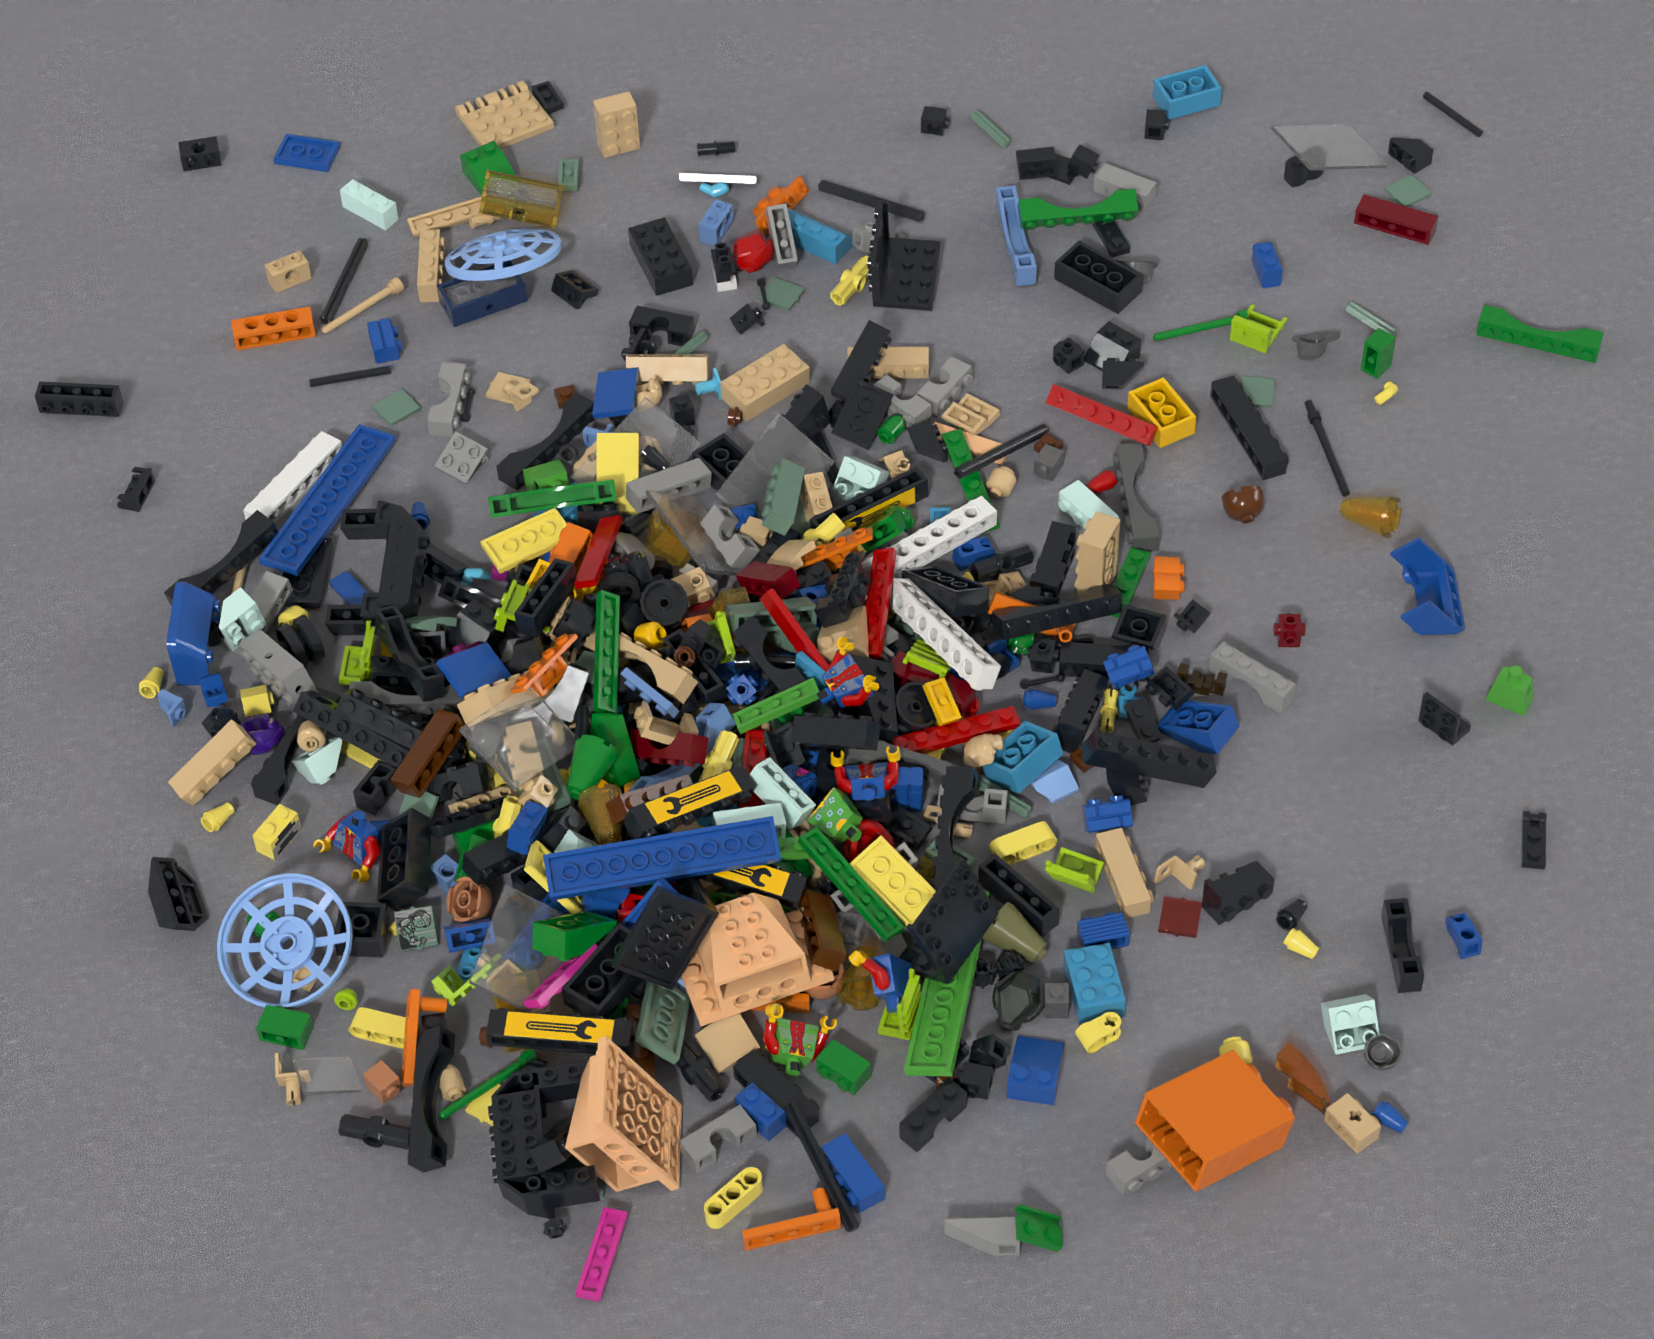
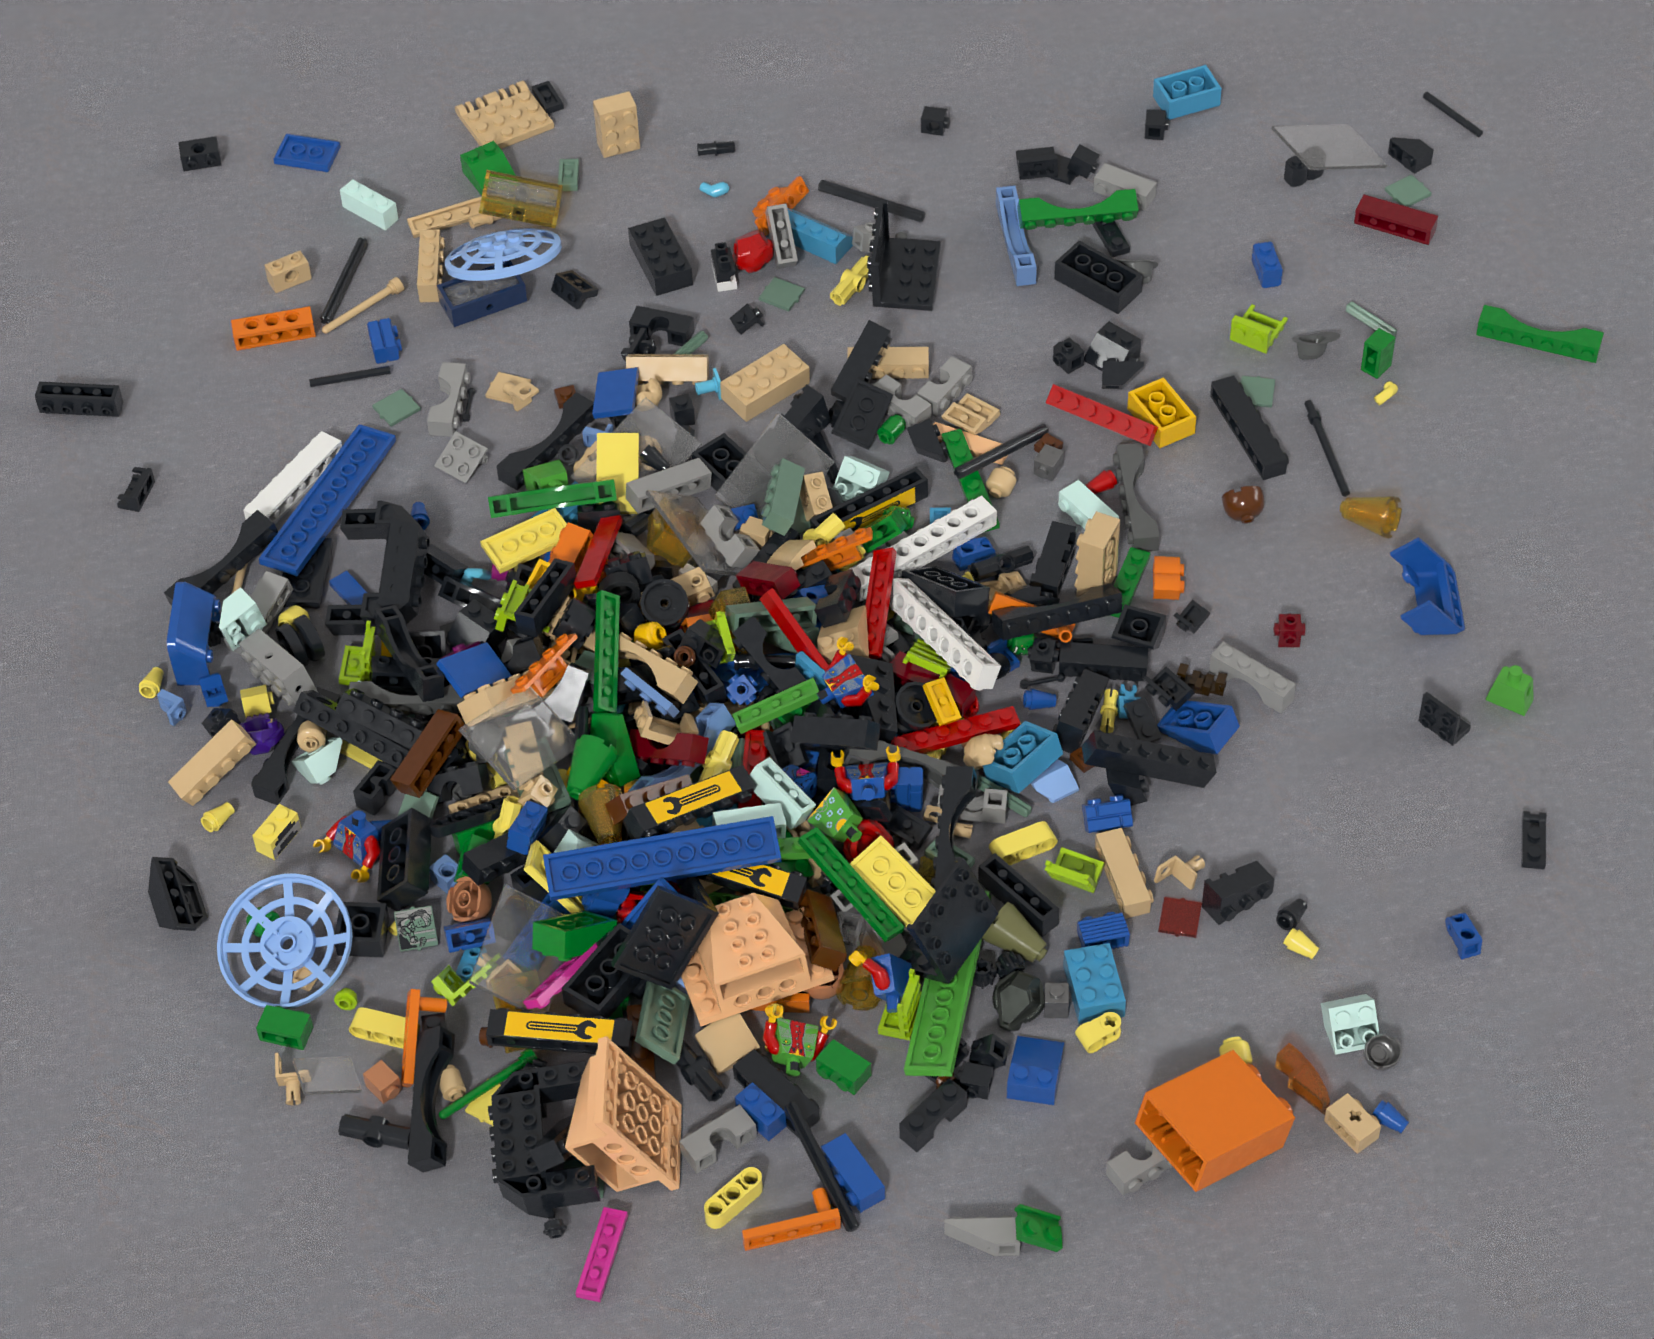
(429, 623): sand green slope -> none
(716, 222): medium blue brick -> none
(718, 178): tile -> none
(734, 417): reddish brown plate -> none
(761, 282): black hinge -> none
(851, 581): black bracket -> none
(896, 463): tan bracket -> none
(990, 128): sand green axle -> none
(1128, 666): blue brick -> none
(1198, 327): green piece -> none
(1405, 964): black arch -> none

